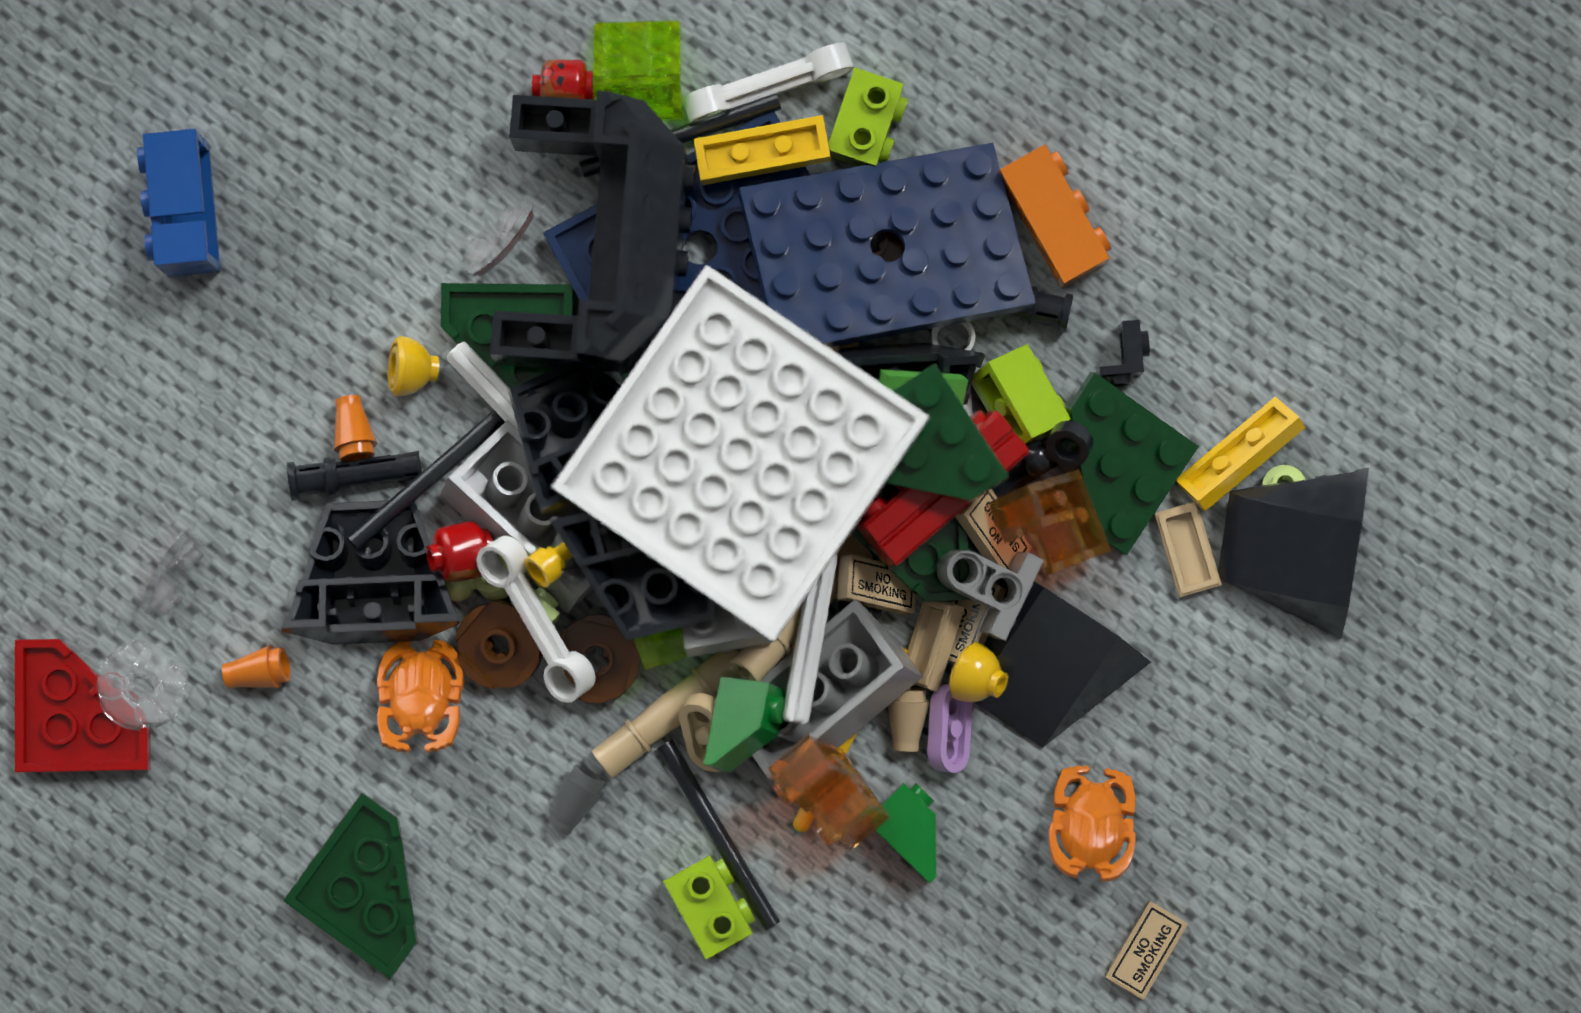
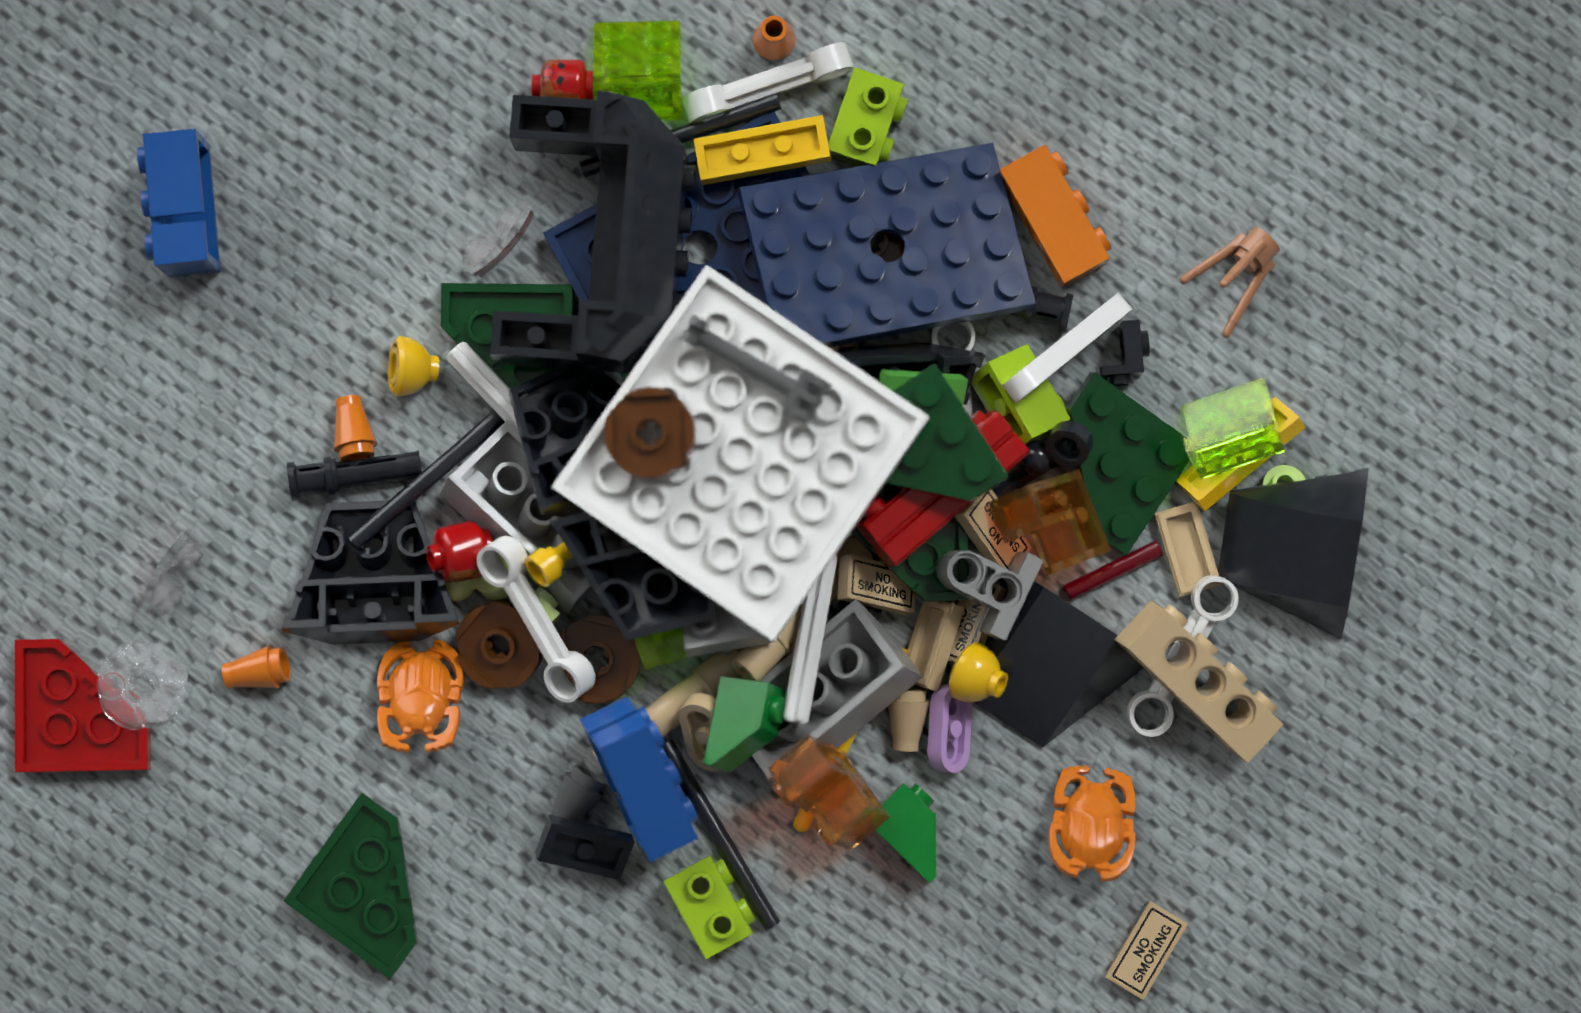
(584, 847): none -> black plate
(632, 415): none -> reddish brown plate
(644, 777): none -> blue piece
(698, 335): none -> dark grey hinge
(774, 47): none -> orange cone
(1067, 347): none -> white beam
(1113, 570): none -> dark red piece
(1147, 641): none -> tan brick
(1198, 621): none -> white piece
(1231, 429): none -> clear neon green bracket
(1252, 253): none -> nougat plant

